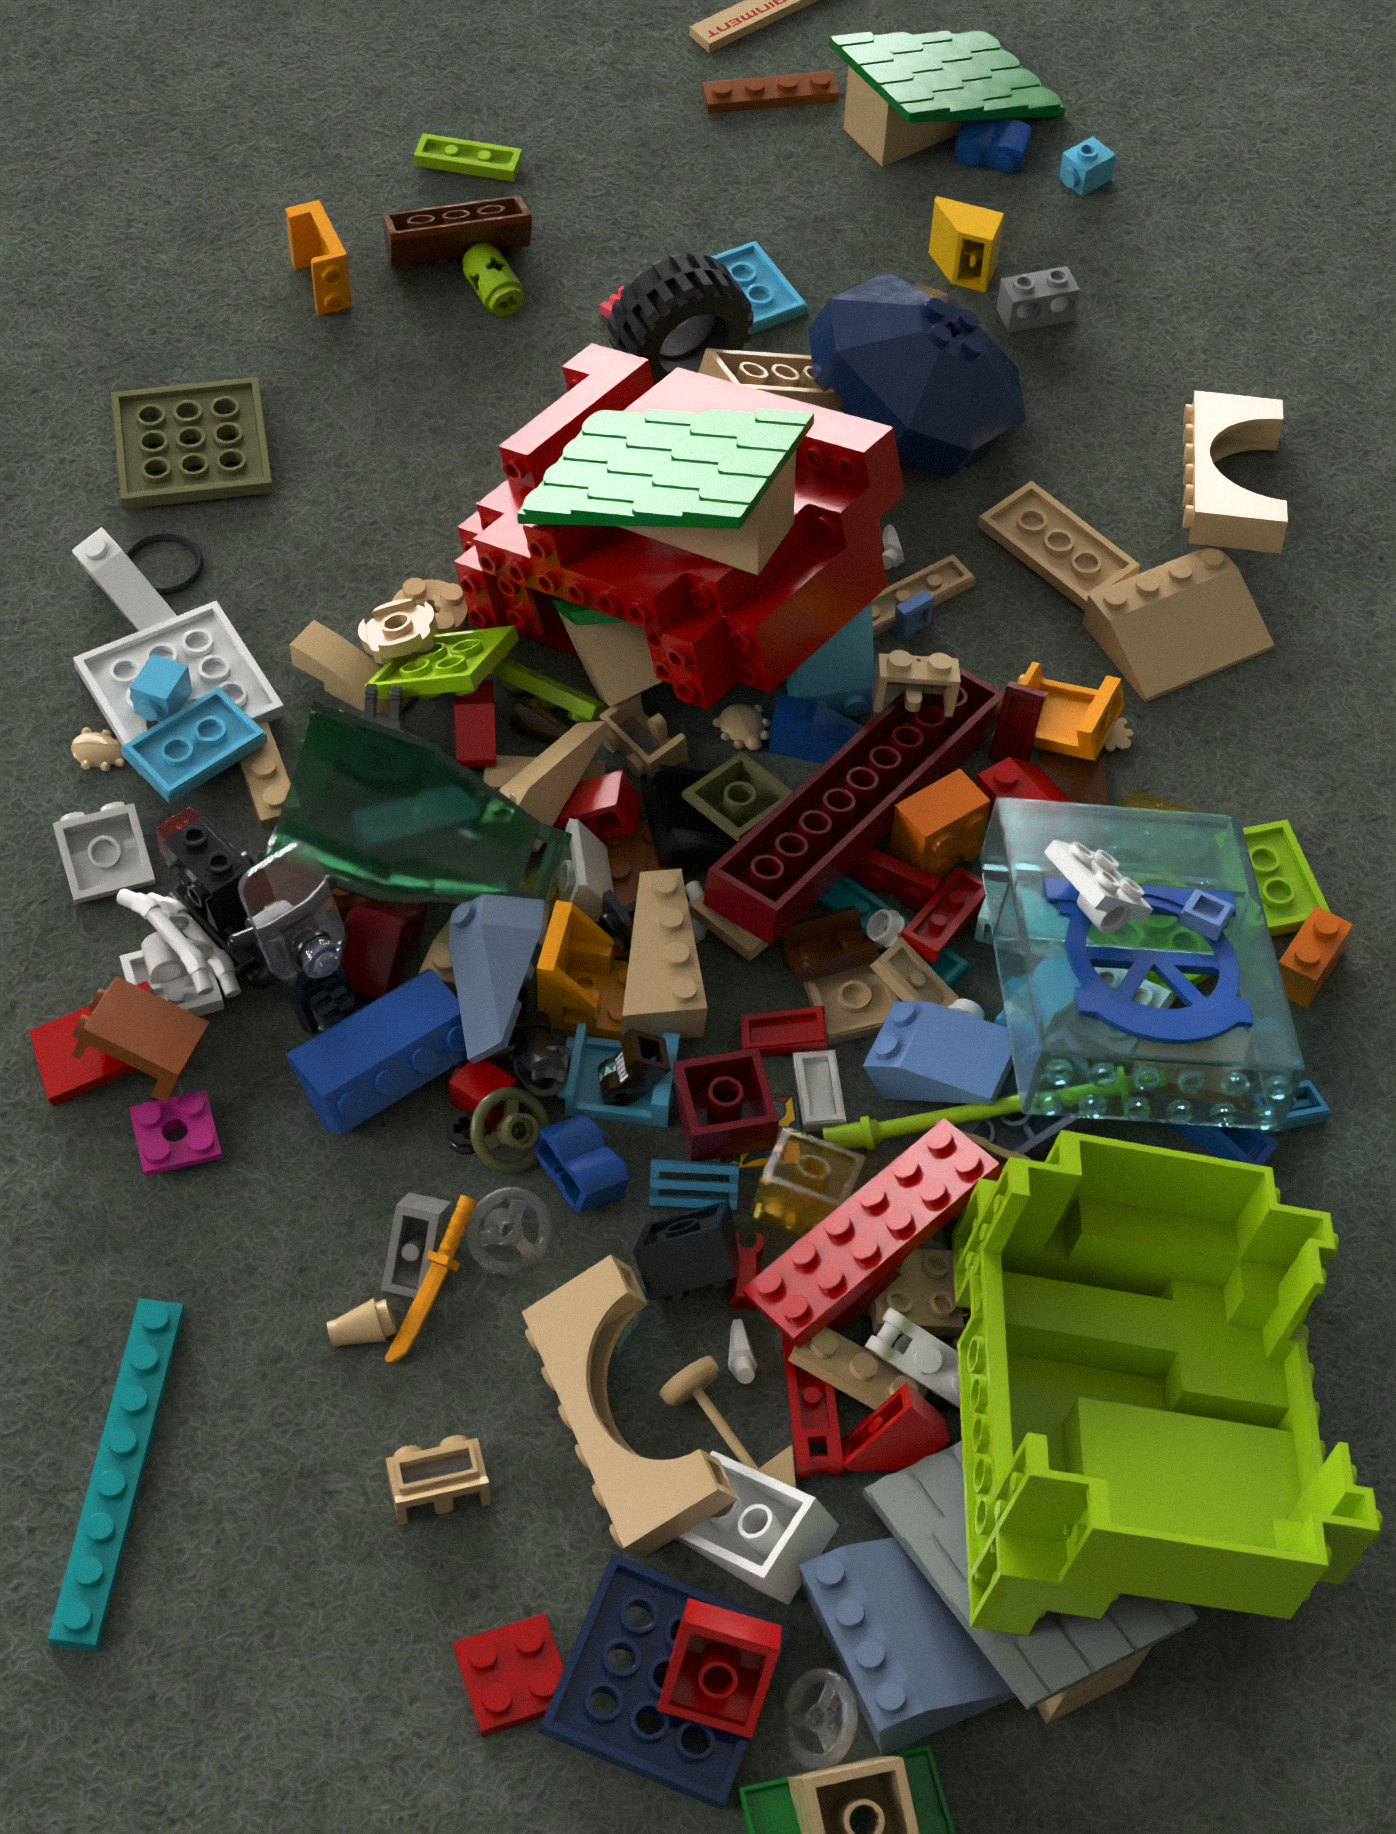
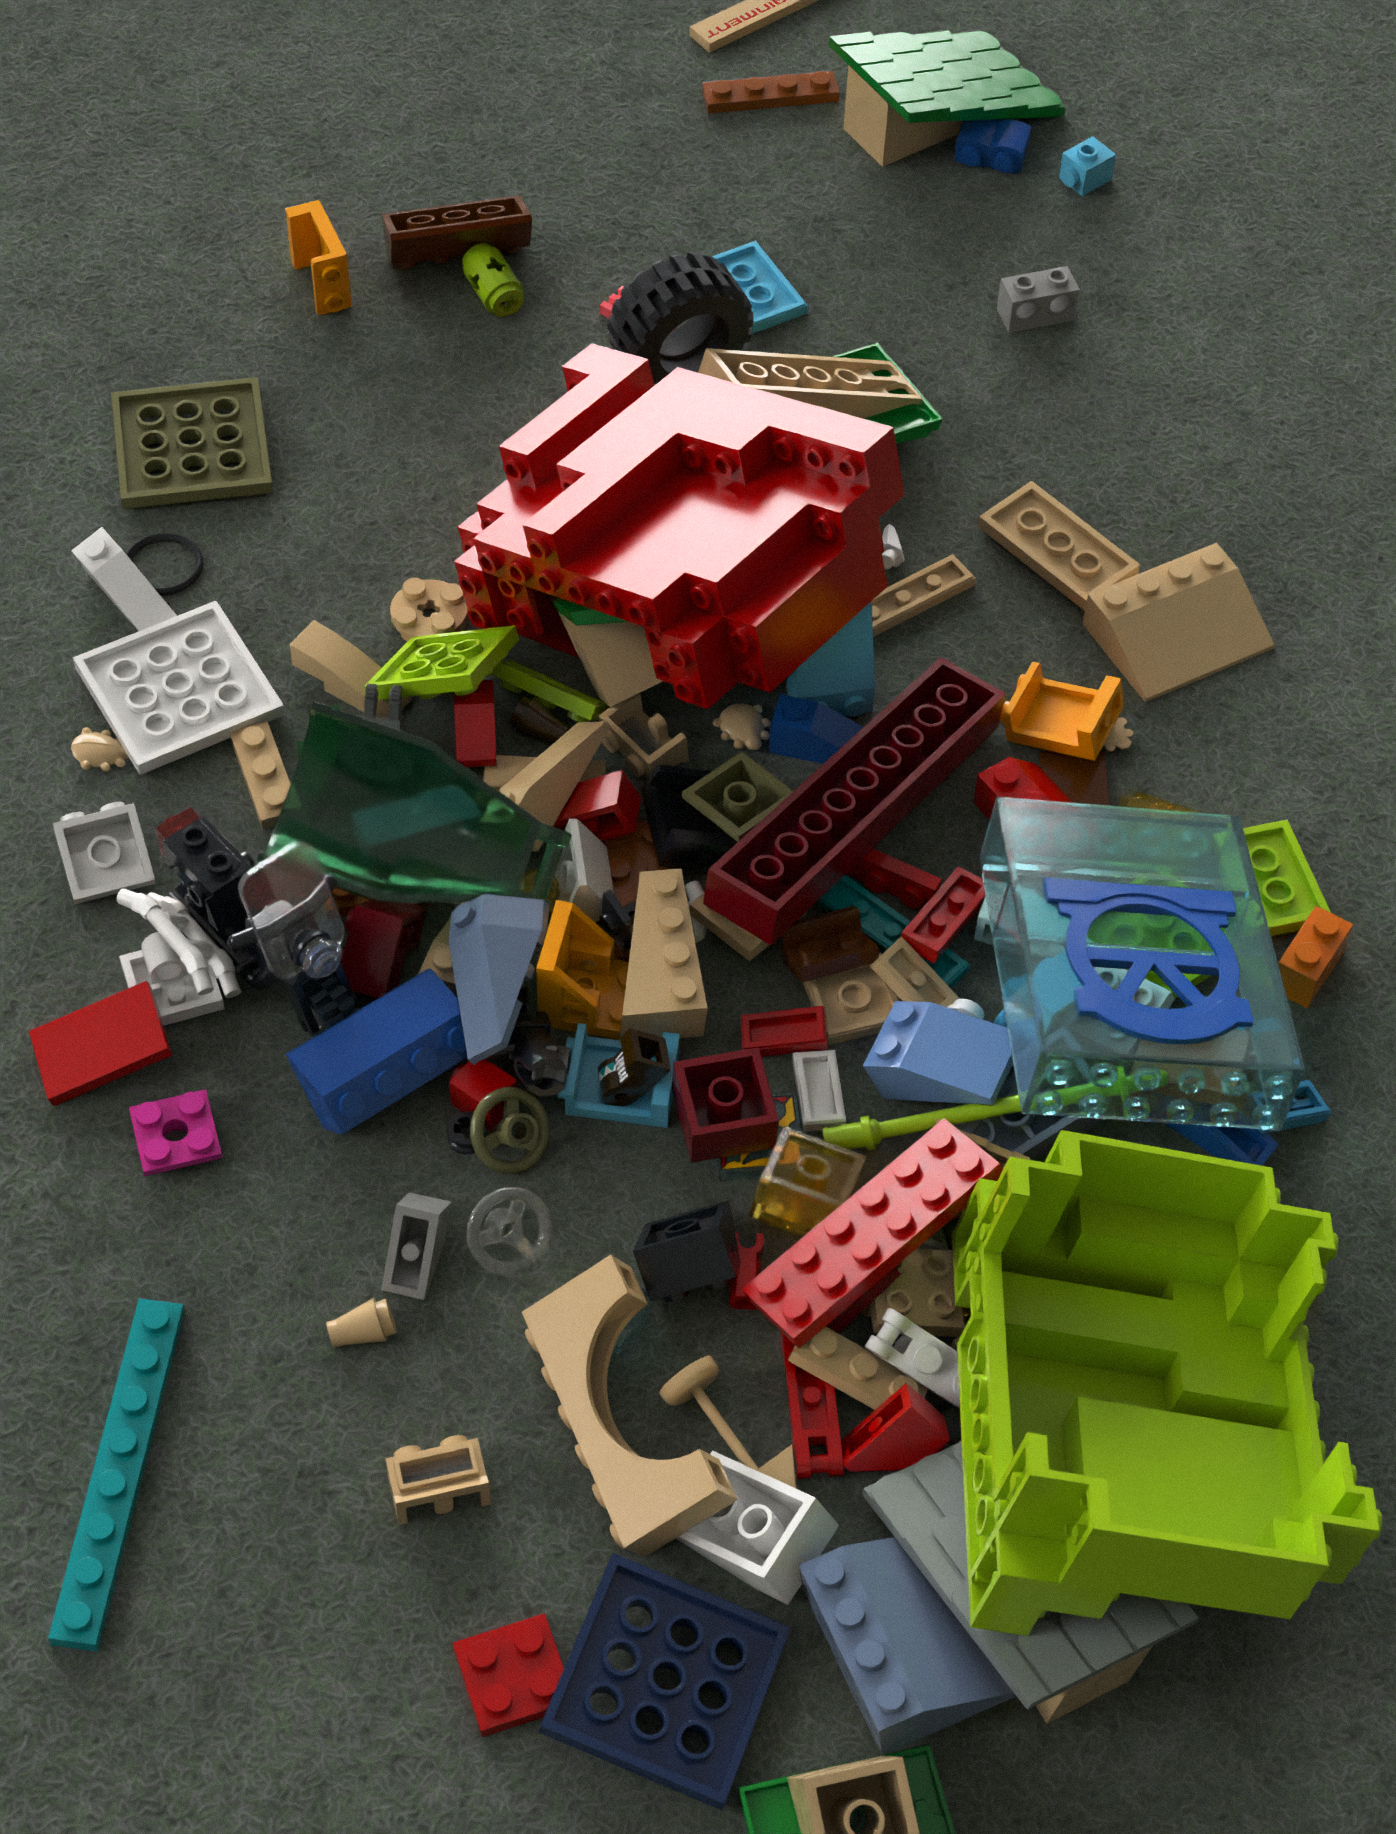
(141, 1033): dark orange panel -> none
(160, 688): medium azure brick -> none
(194, 745): medium azure tile -> none
(398, 630): tan plate -> none
(439, 1266): light orange sword -> none
(468, 157): lime plate -> none
(581, 1163): blue brick -> none
(683, 478): piece -> none
(692, 1201): dark azure tile -> none
(720, 1668): red slope -> none
(741, 1355): white bar -> none
(829, 1718): clear piece -> none
(885, 927): white plate -> none
(913, 614): medium blue tile -> none
(916, 676): tan window -> none
(918, 366): dark blue windscreen -> none
(940, 825): orange brick -> none
(965, 242): yellow slope -> none
(1018, 722): dark red tile -> none
(1104, 893): white plate -> none
(1206, 914): medium blue tile -> none
(1214, 506): tan arch -> none

